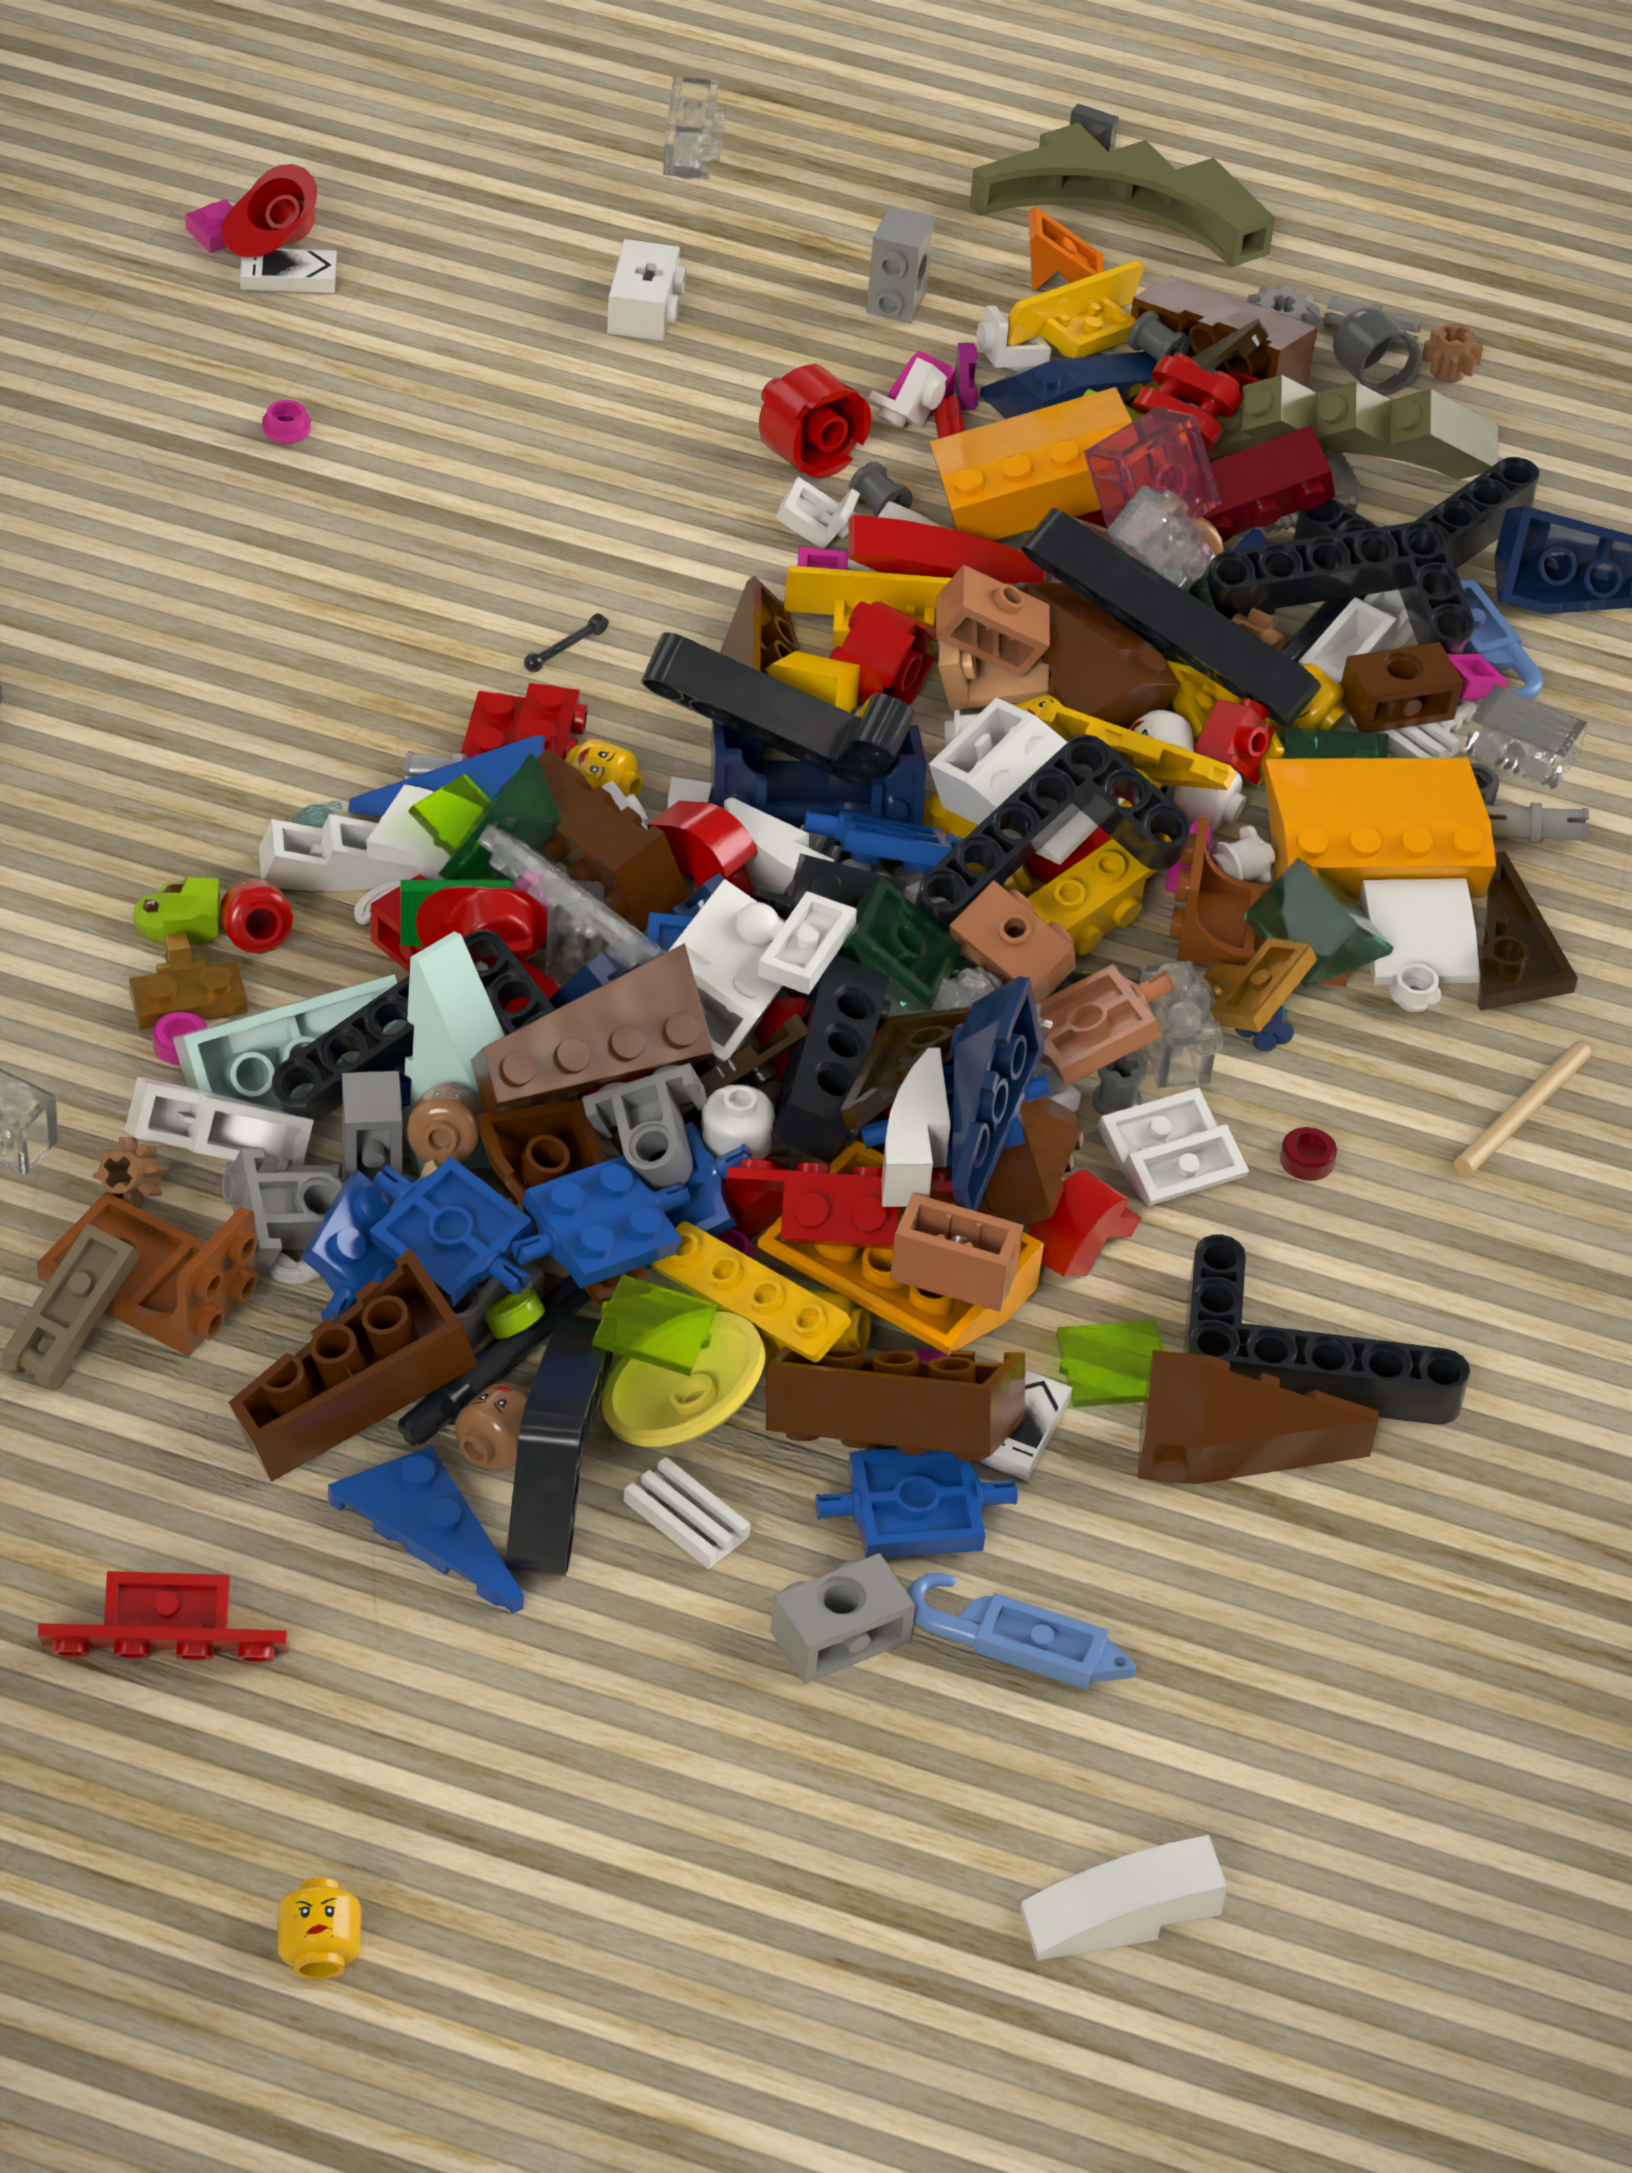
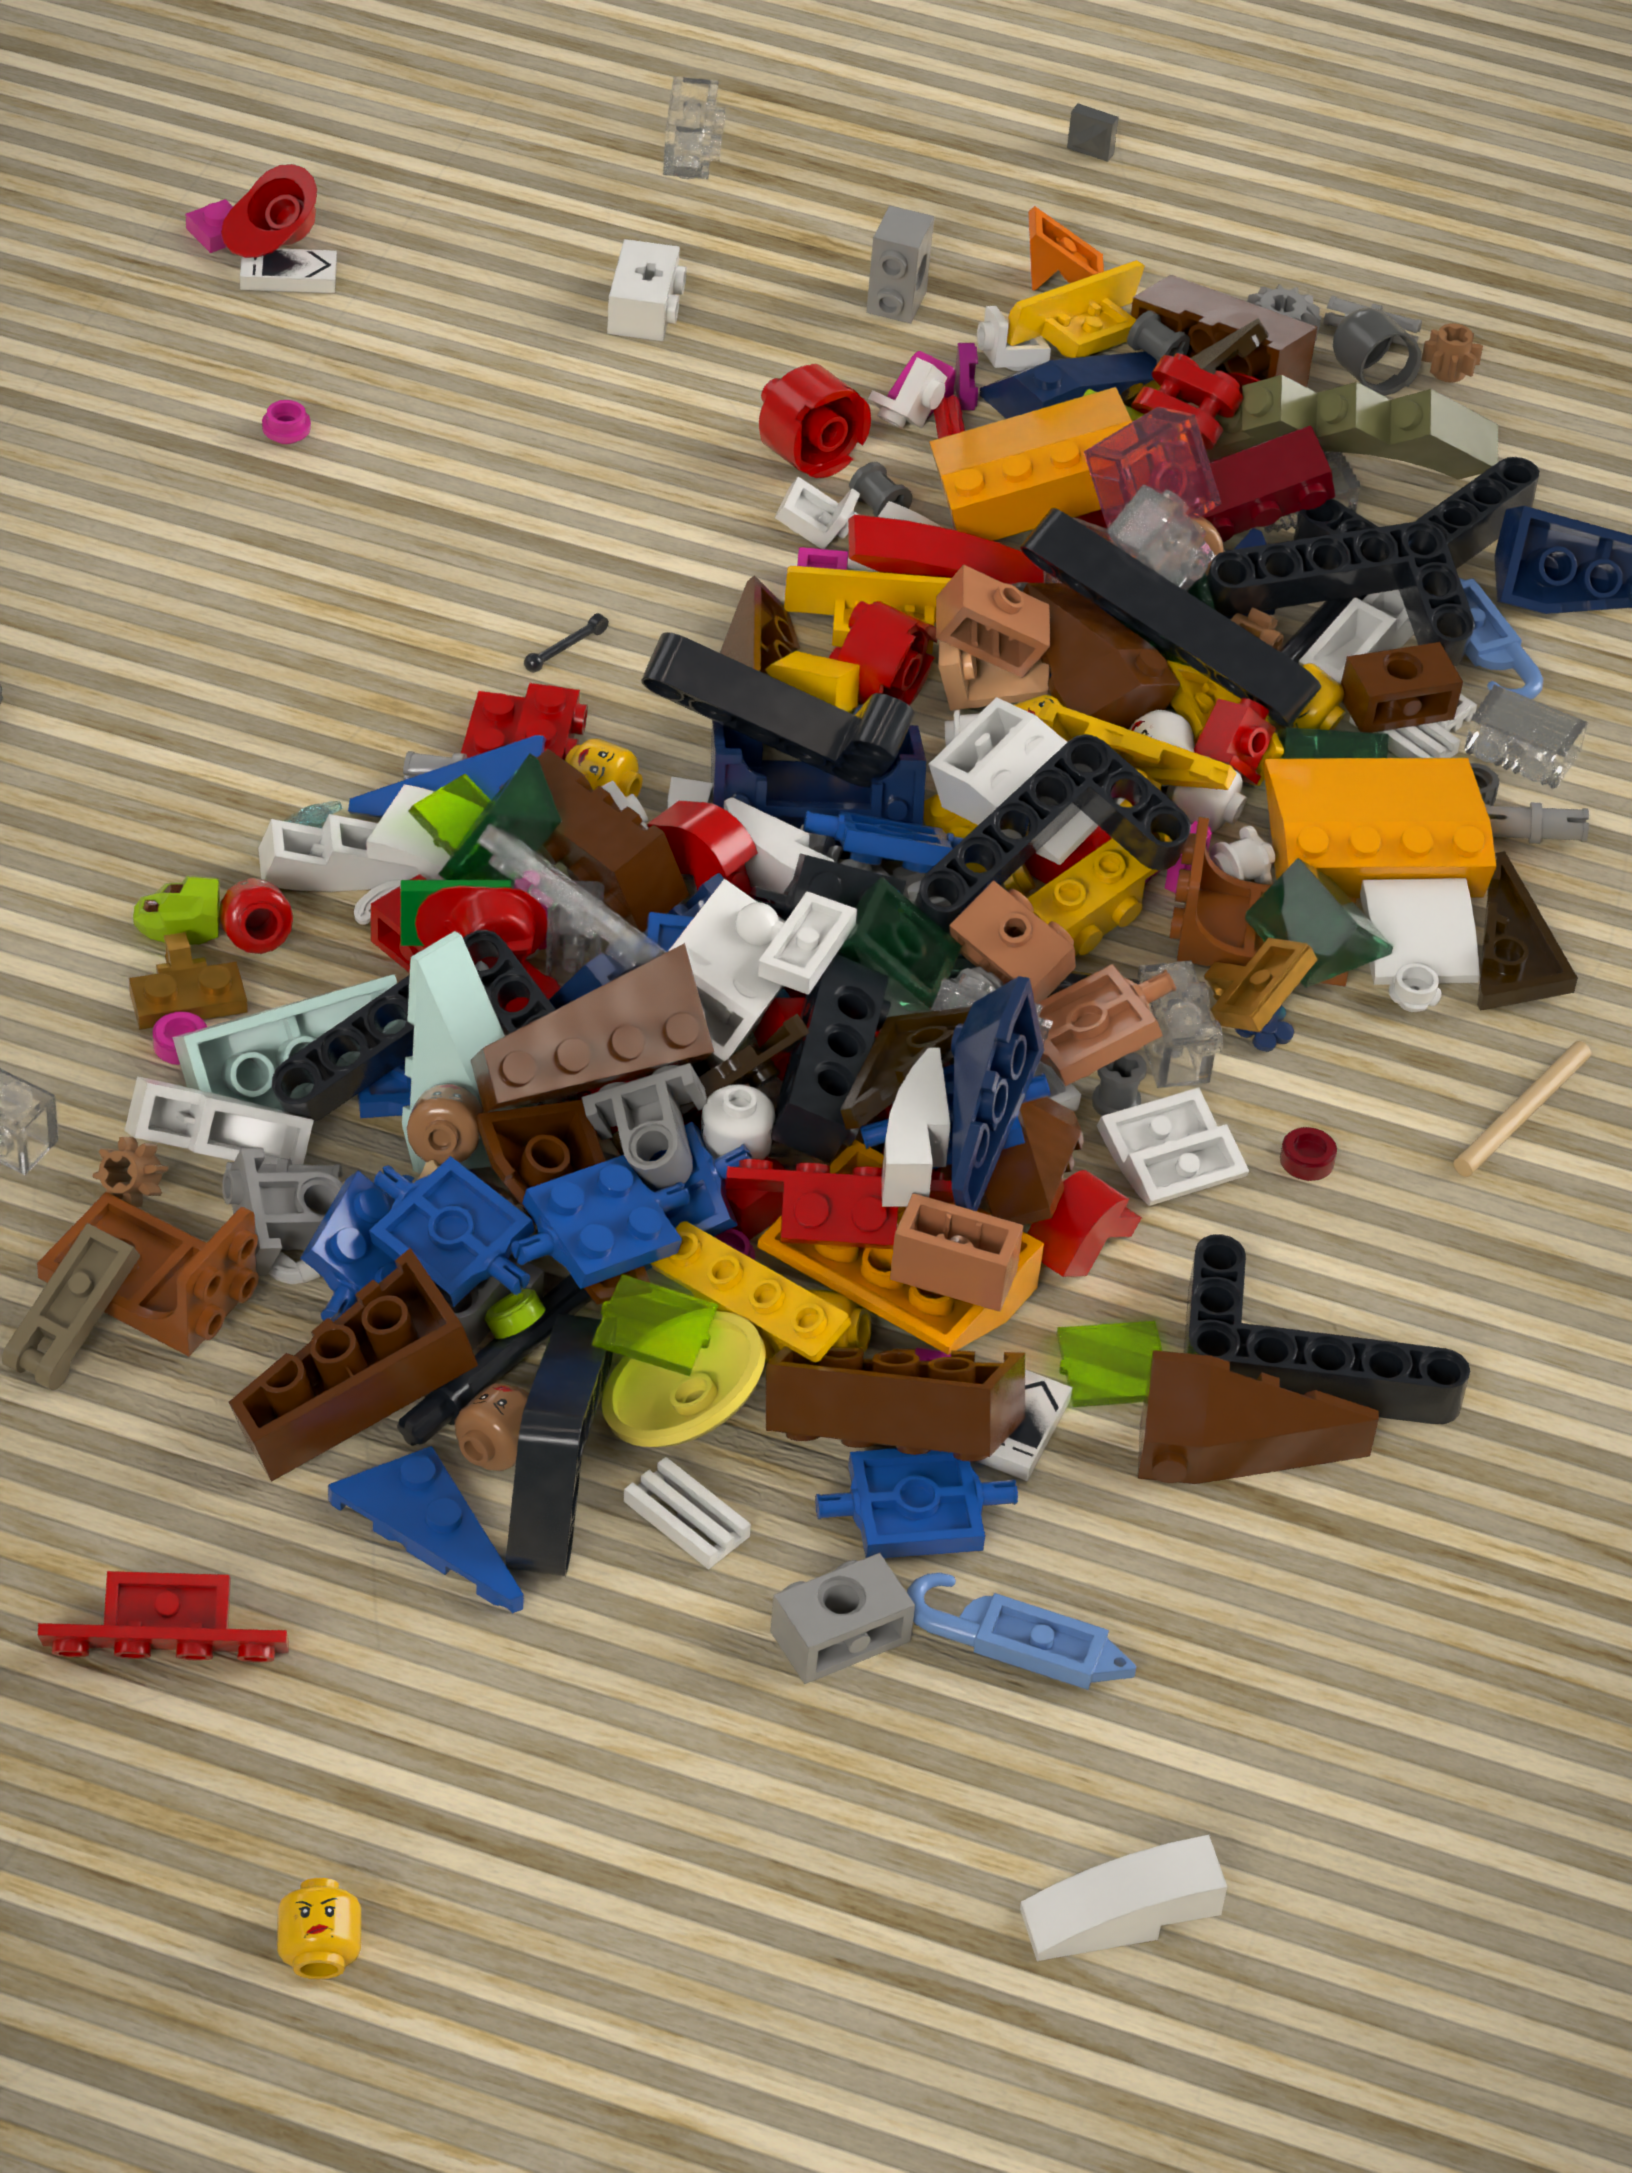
(371, 1122): light grey brick -> none
(1136, 180): olive arch -> none
(1477, 676): dark pink plate -> none

